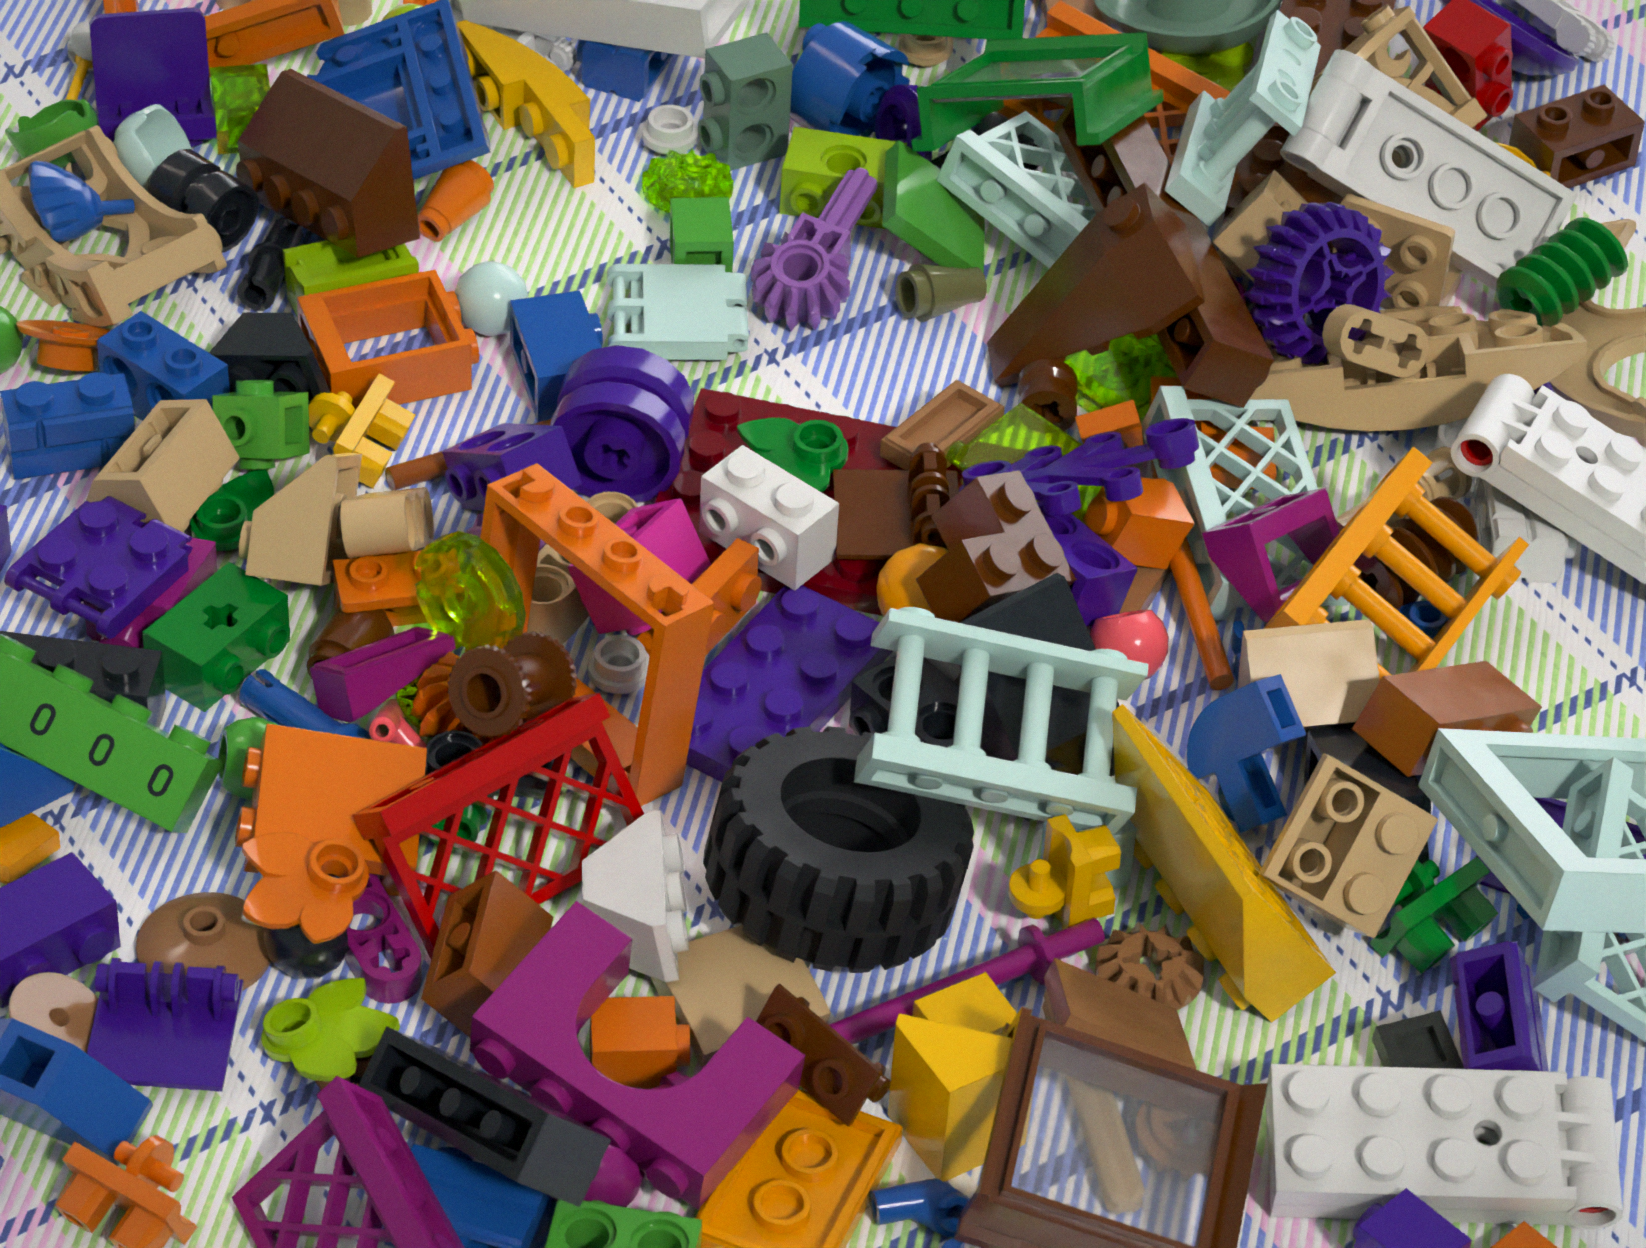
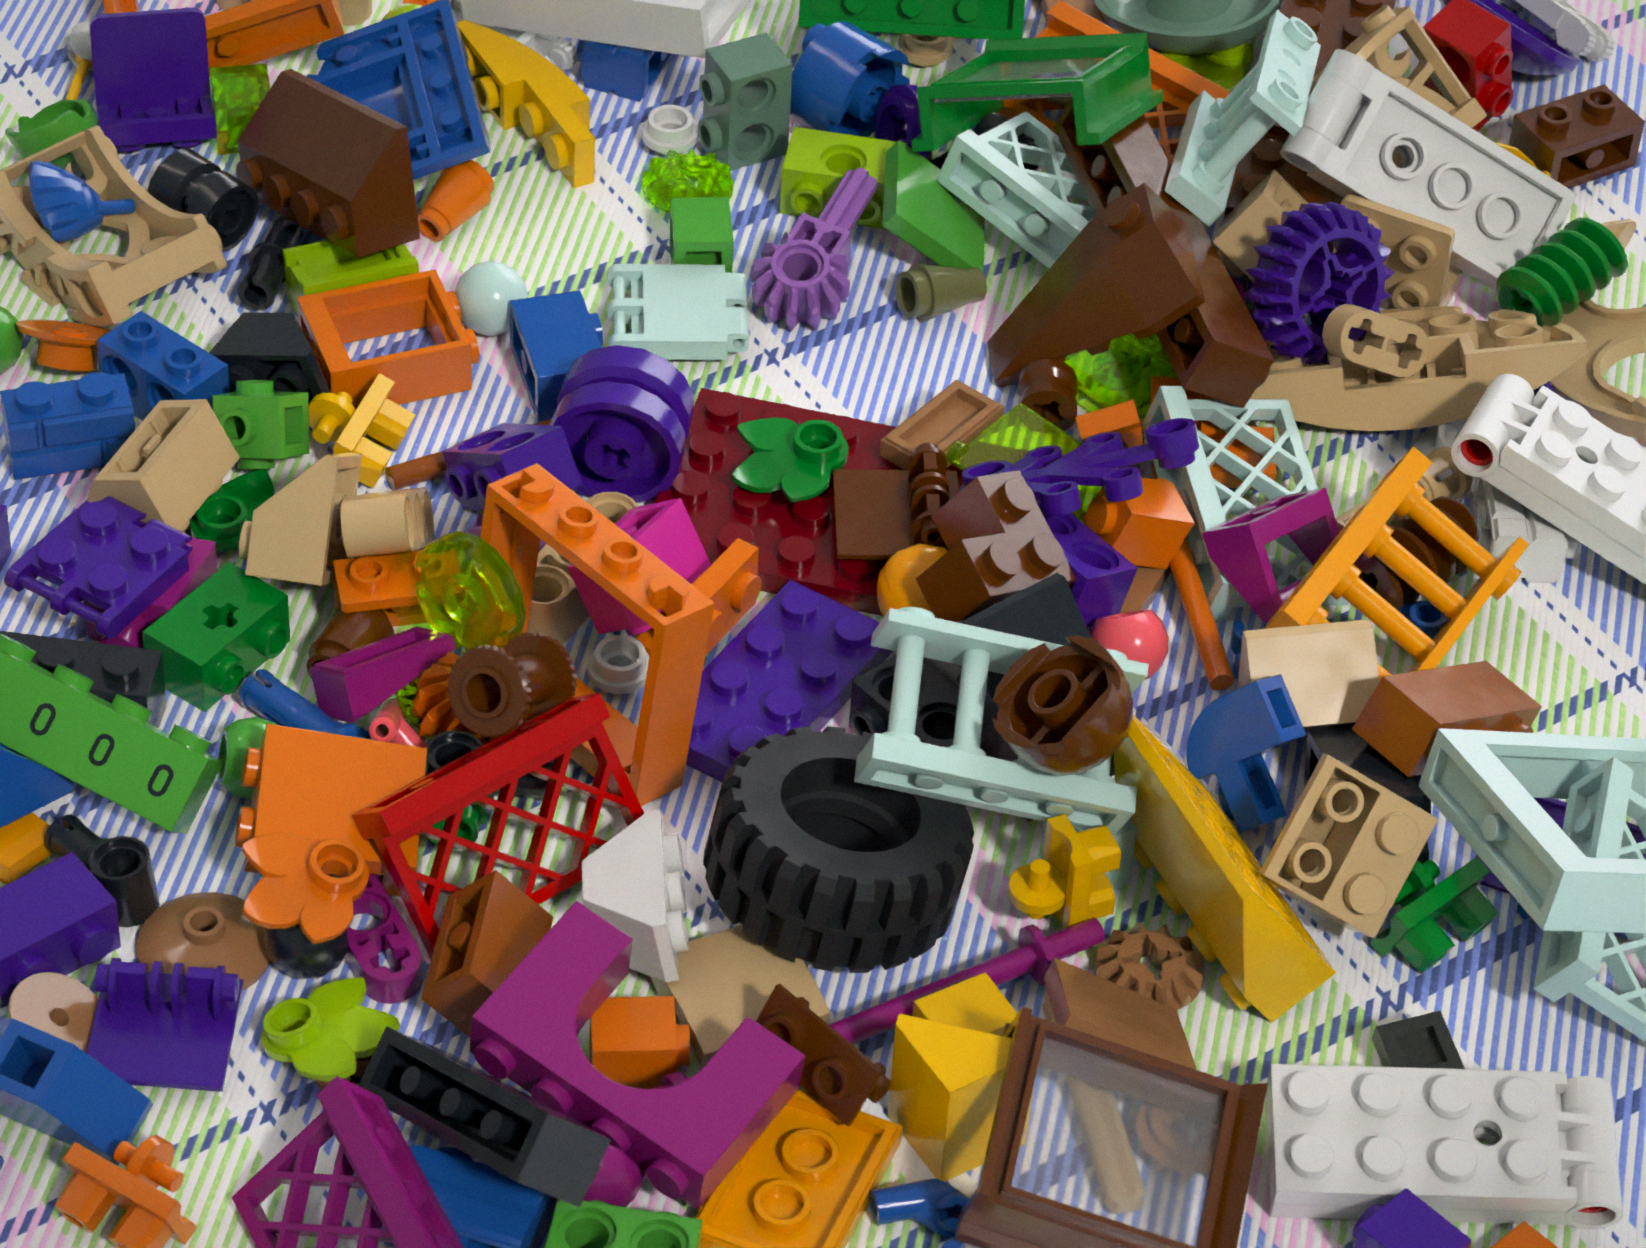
(117, 863): none -> black pin
(147, 141): light aqua hair -> none
(772, 511): white brick -> none
(1064, 707): none -> reddish brown cylinder
(1498, 1009): dark purple brick -> none

